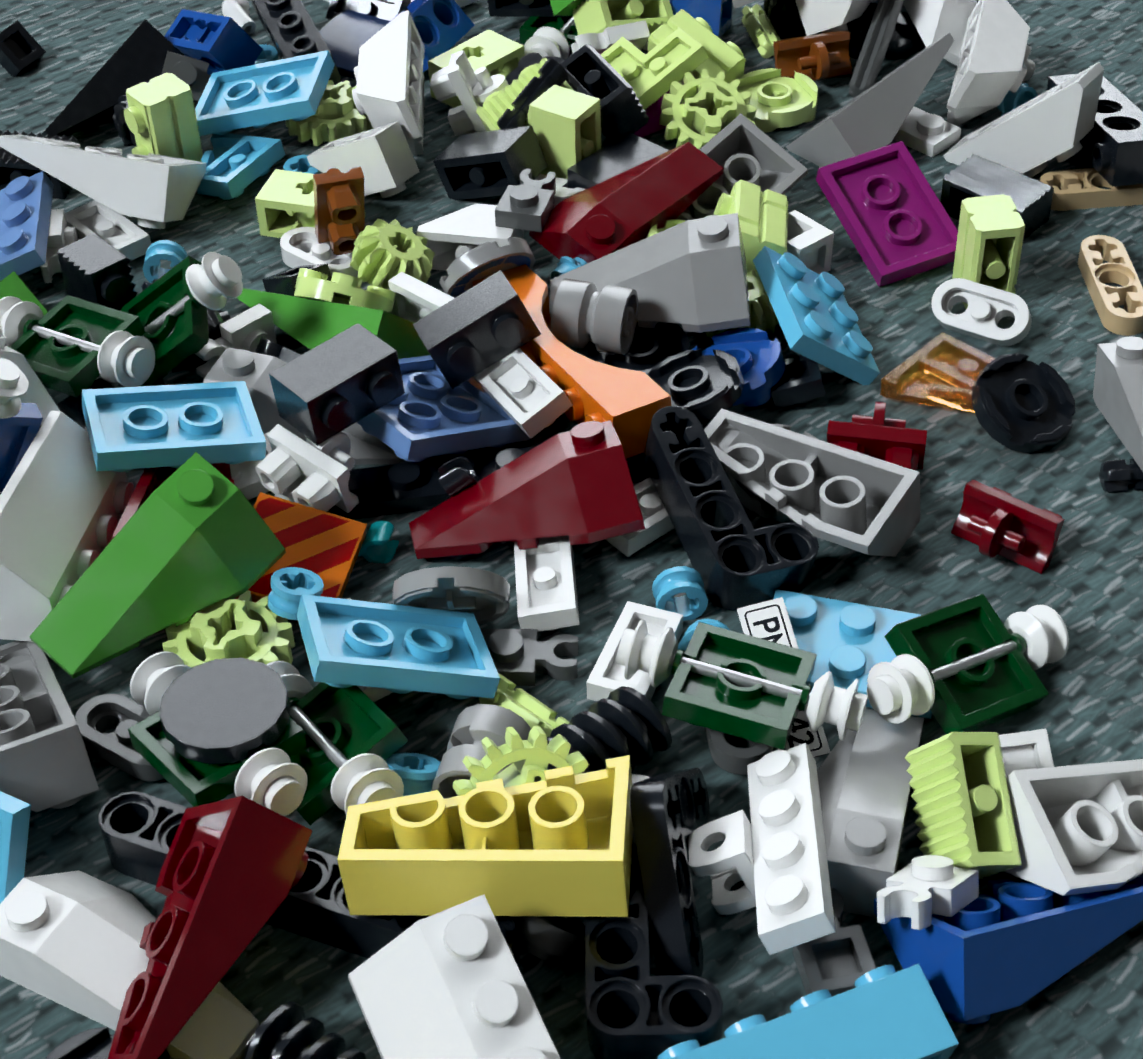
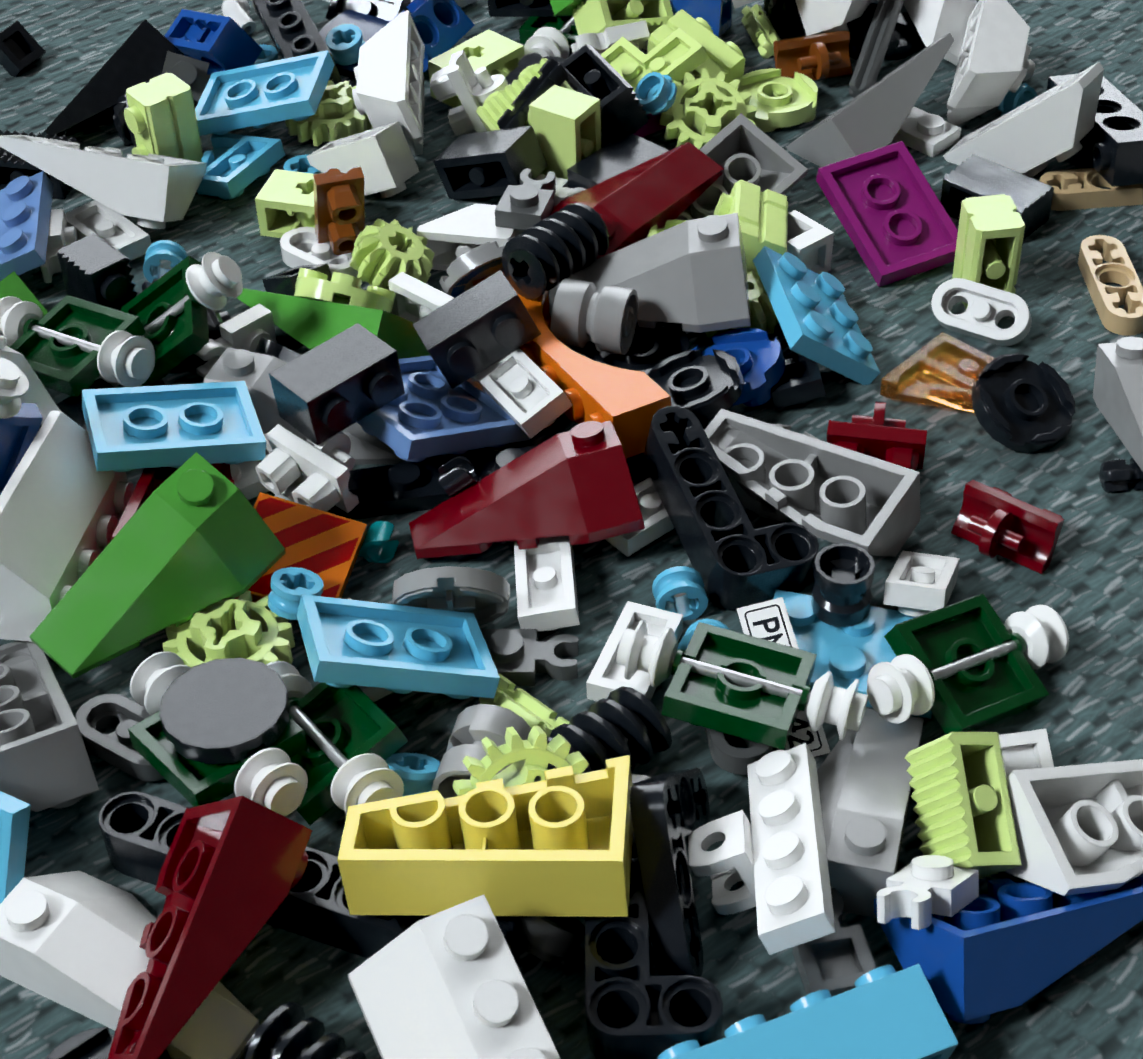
(345, 43): none -> medium azure bush
(554, 249): none -> black piece
(656, 93): none -> medium azure plate
(842, 584): none -> black wheel
(921, 582): none -> white plate

